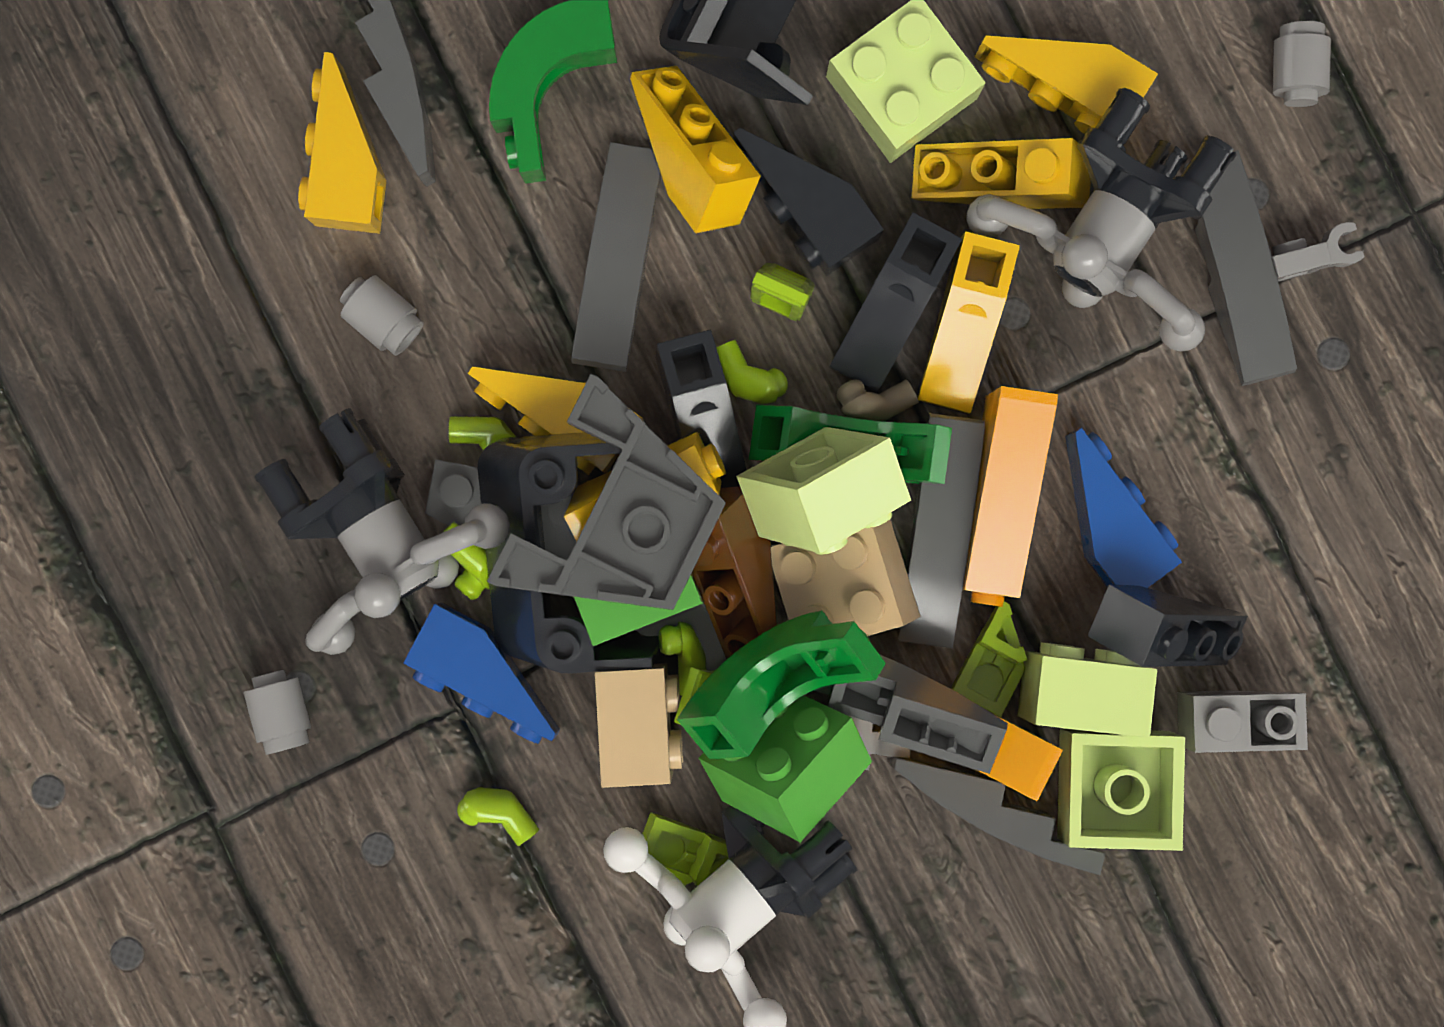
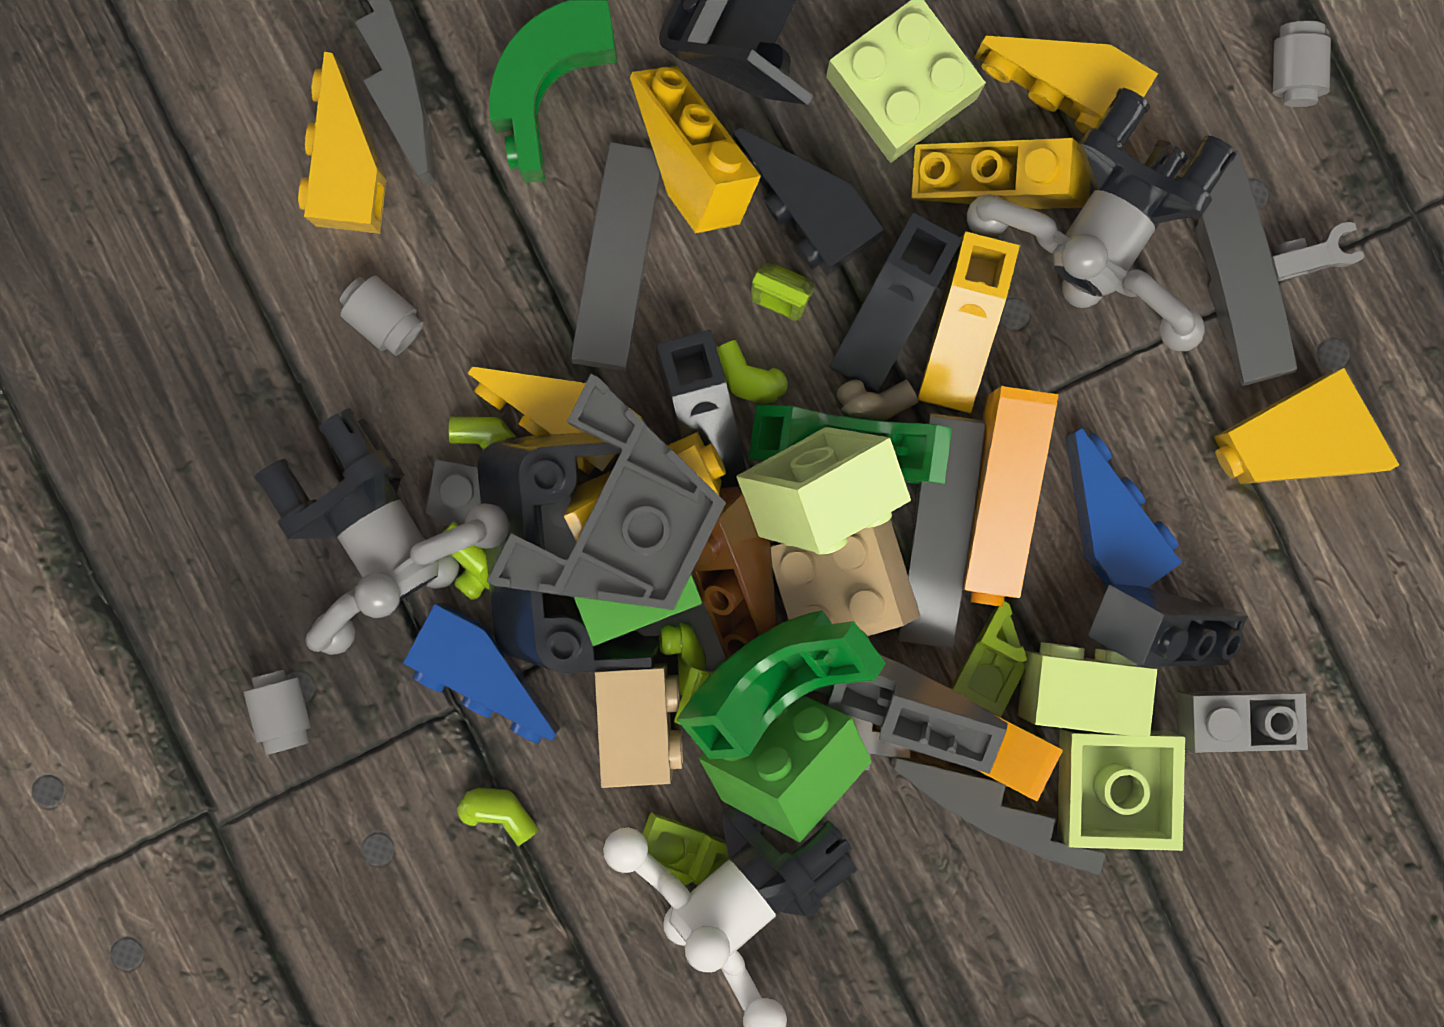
(1307, 435): none -> yellow slope

